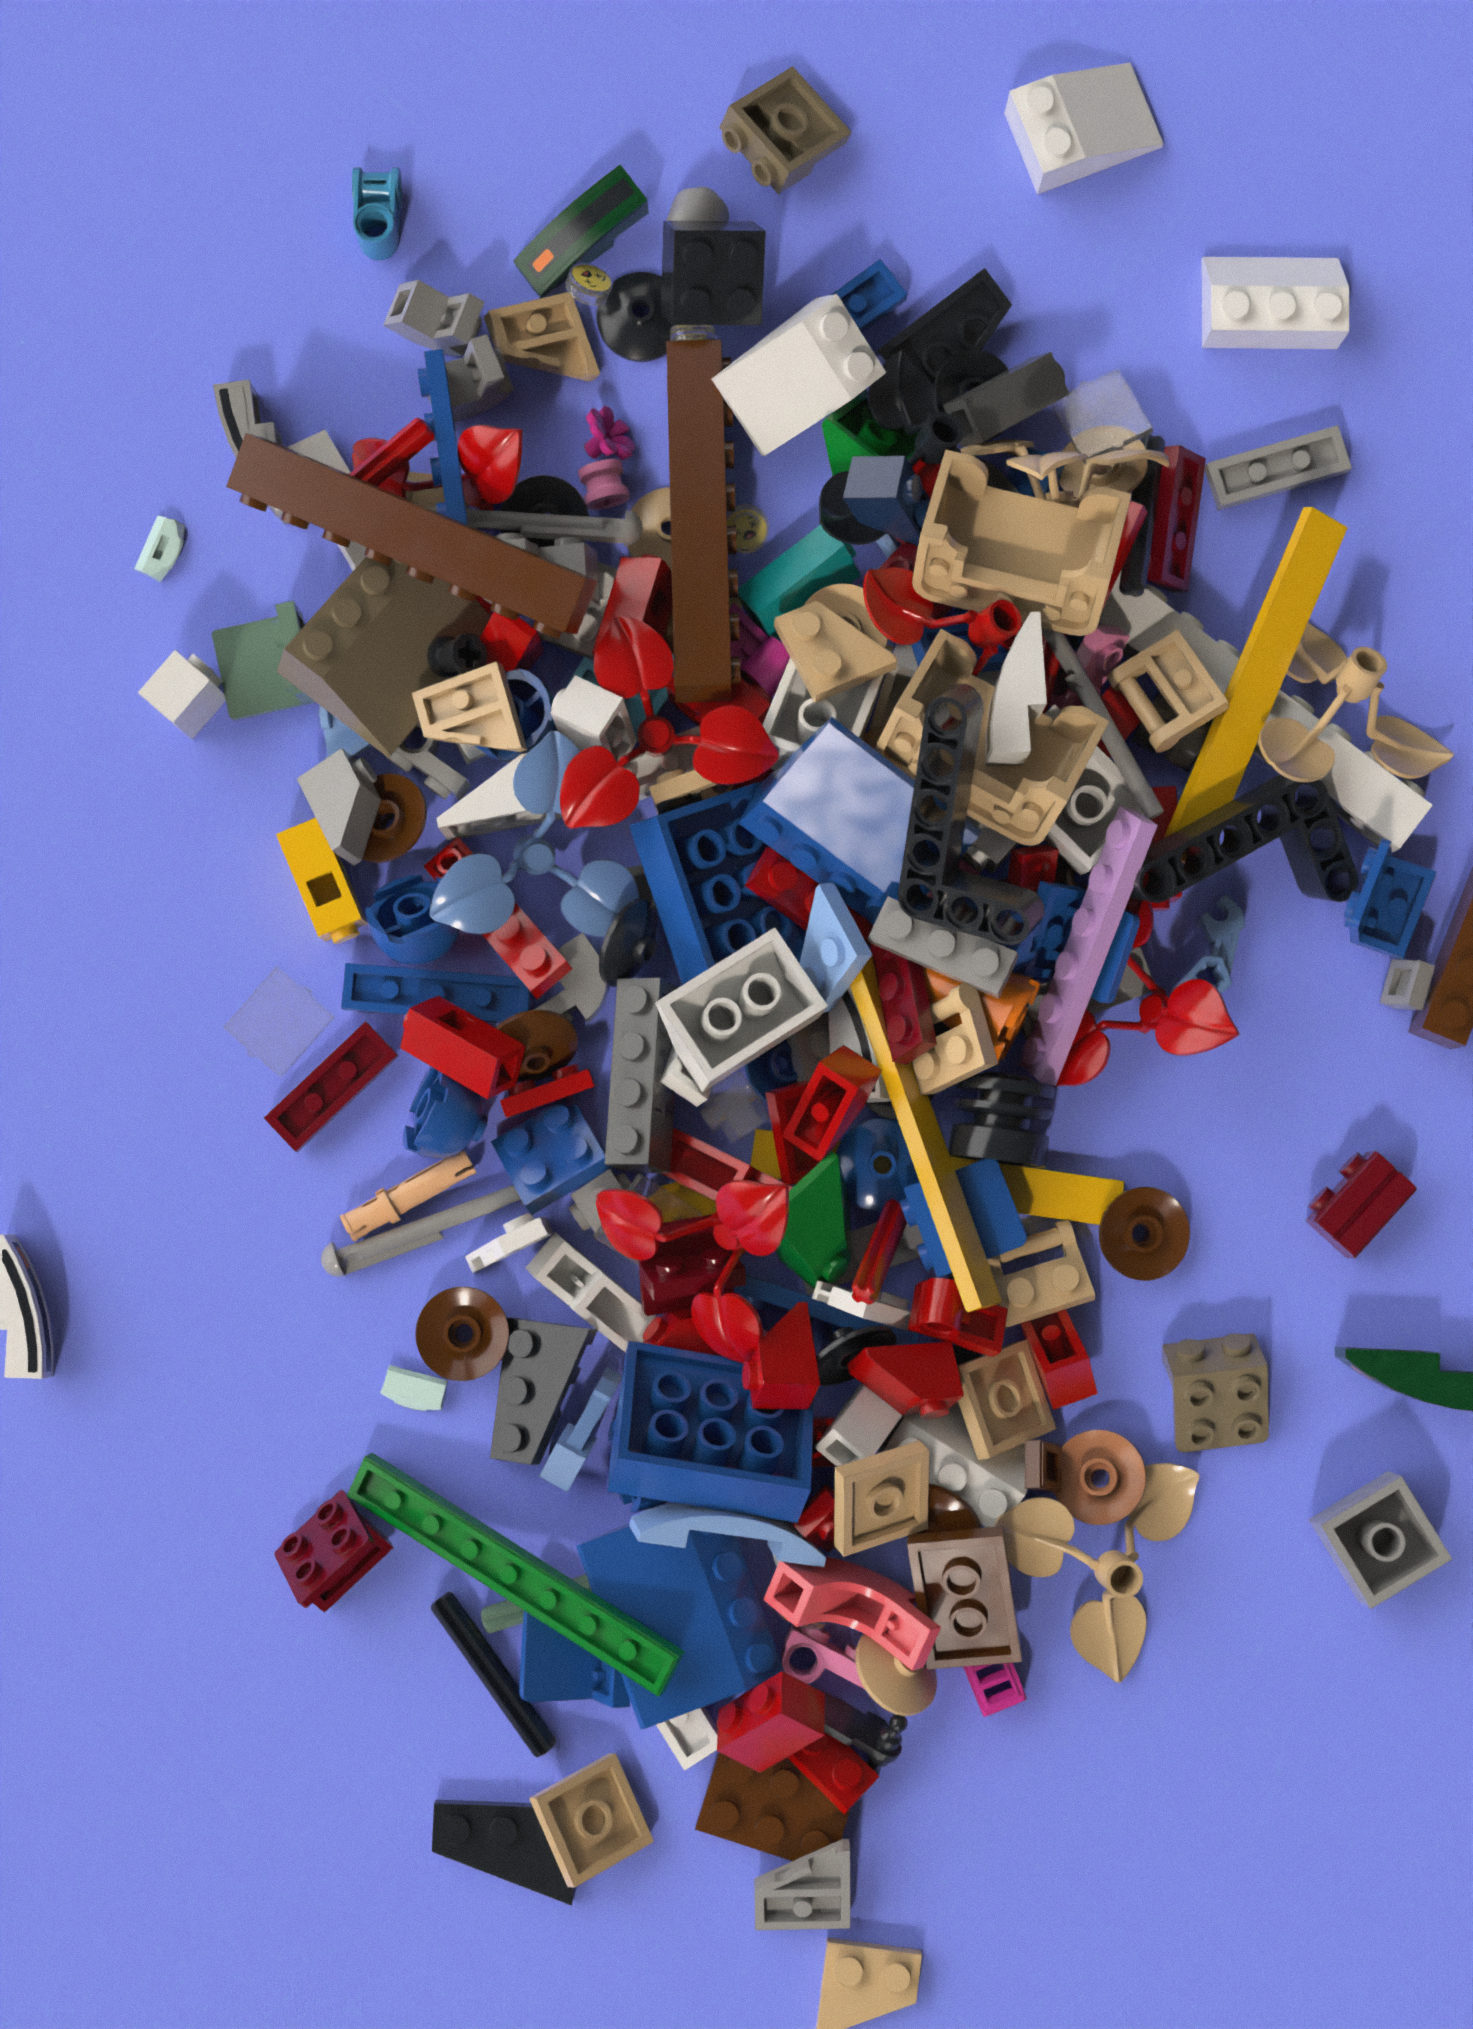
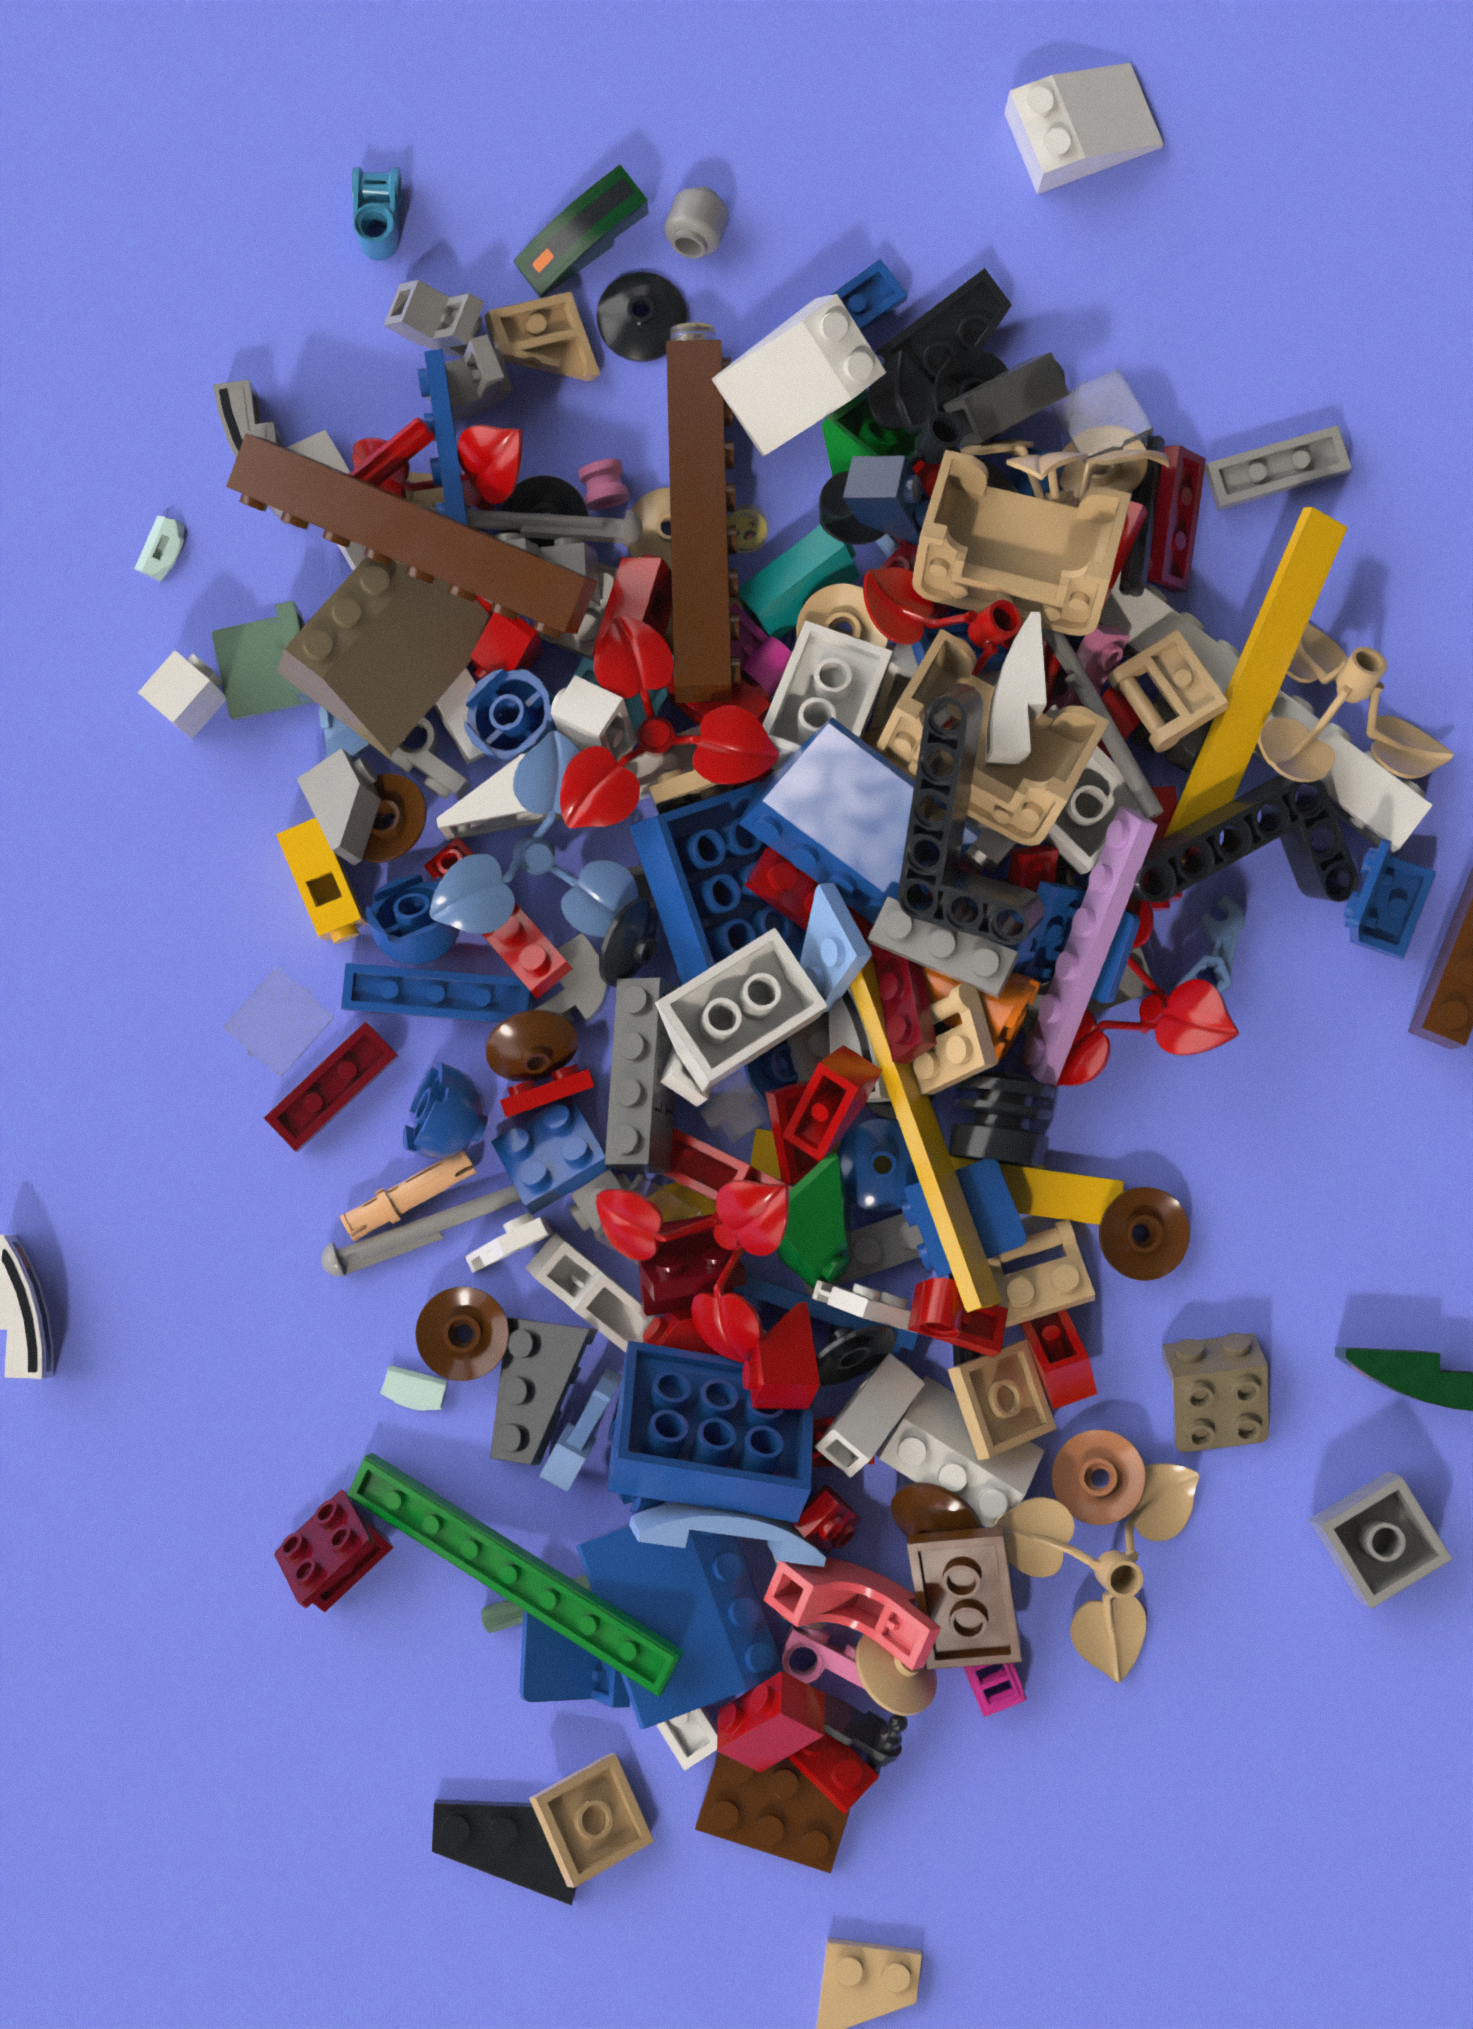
(457, 655): black bush -> none
(462, 1046): red brick -> none
(471, 710): tan wing -> none
(493, 1674): black axle -> none
(588, 284): tile -> none
(608, 435): dark pink plant -> none
(712, 272): black brick -> none
(783, 130): dark tan plate -> none
(806, 1892): light grey wing -> none
(830, 651): tan wing -> none
(879, 1253): red axle -> none
(881, 1498): tan plate -> none
(911, 1377): red slope -> none
(1042, 1466): reddish brown tile -> none
(1274, 303): white slope -> none
(1359, 1203): dark red brick -> none
(1407, 984): light grey plate -> none

